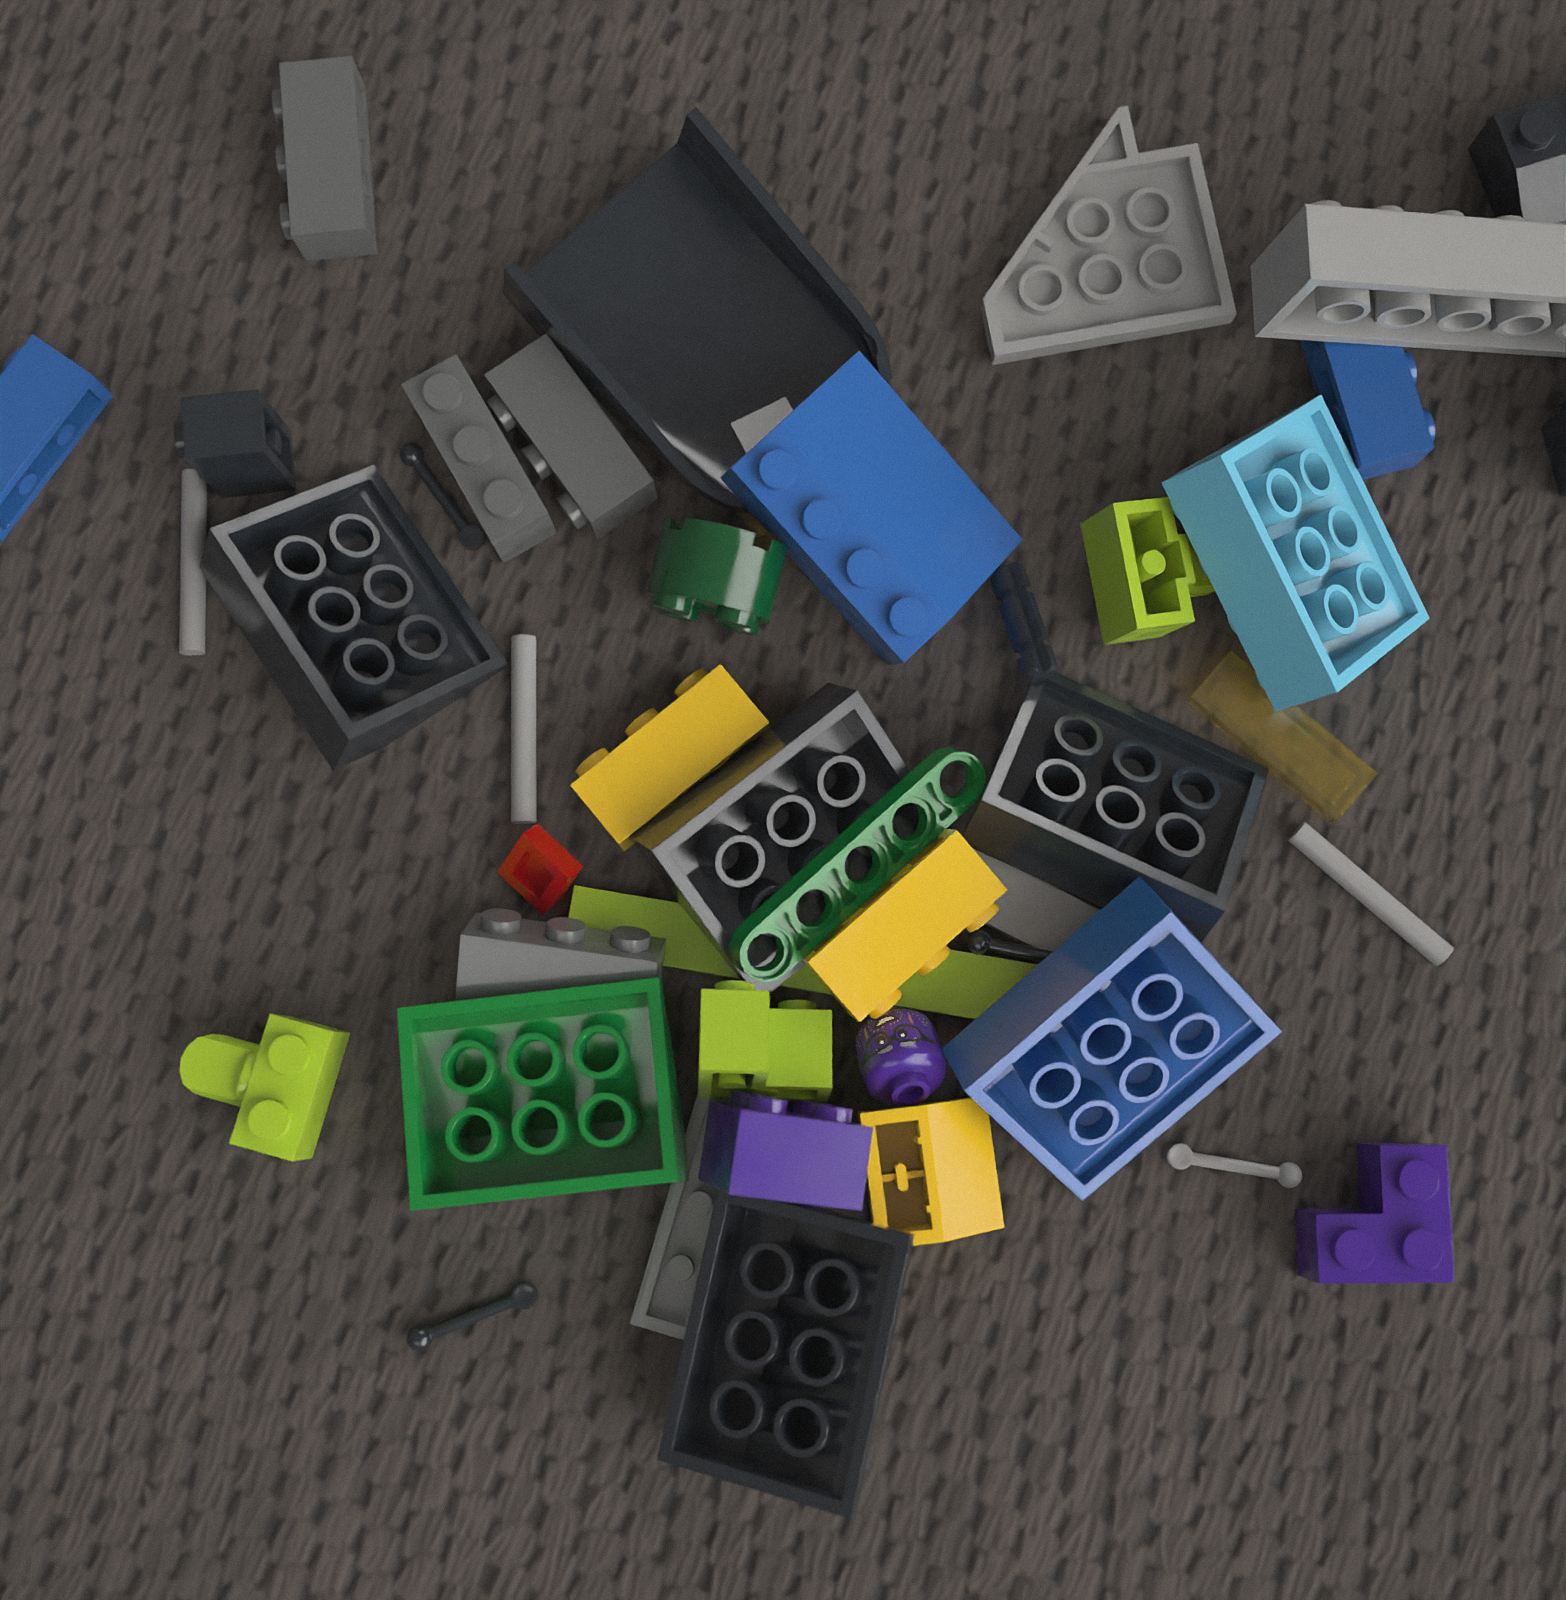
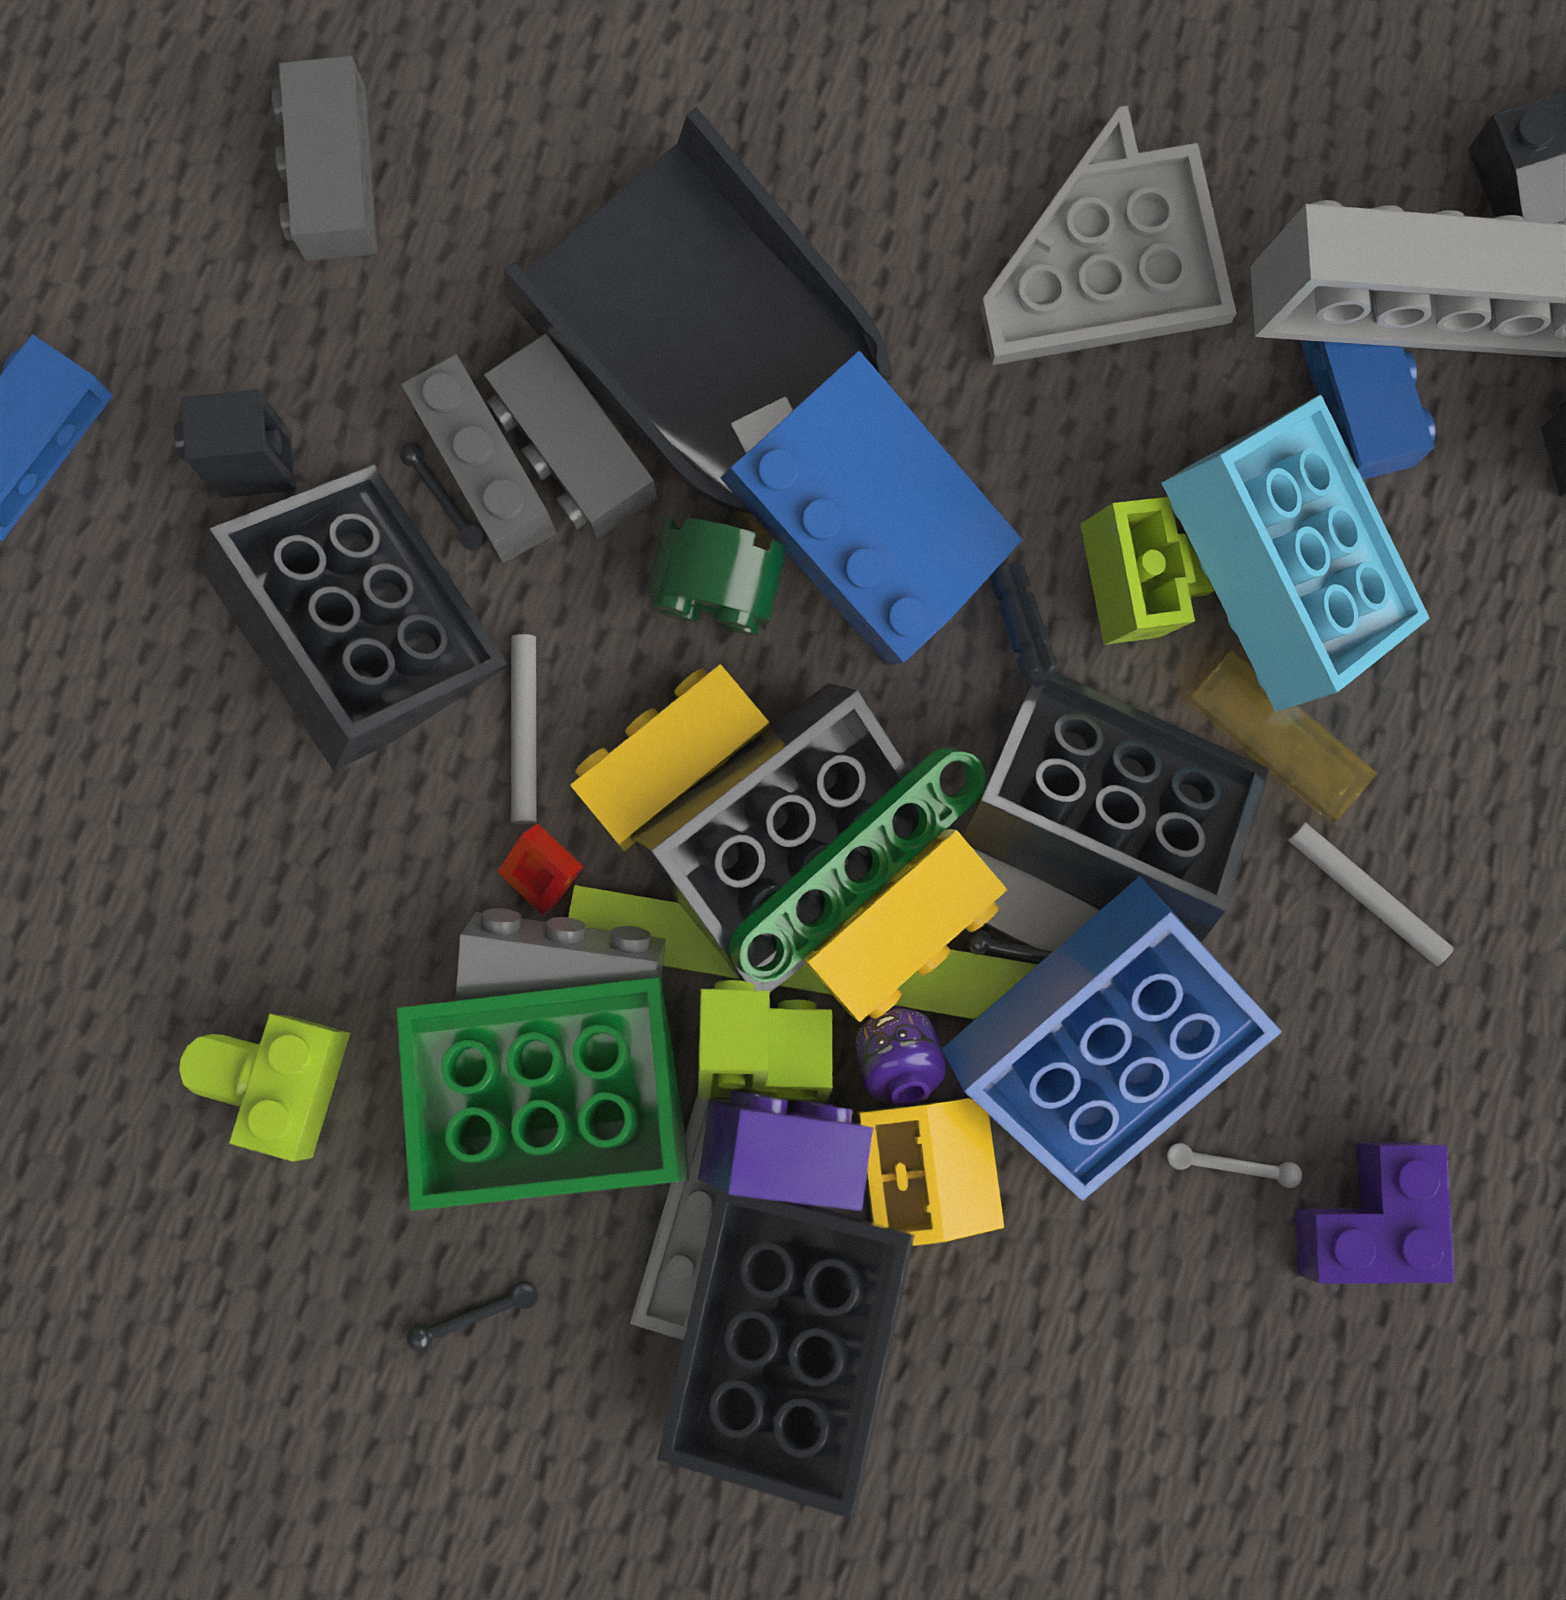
(192, 579): light grey bar -> none

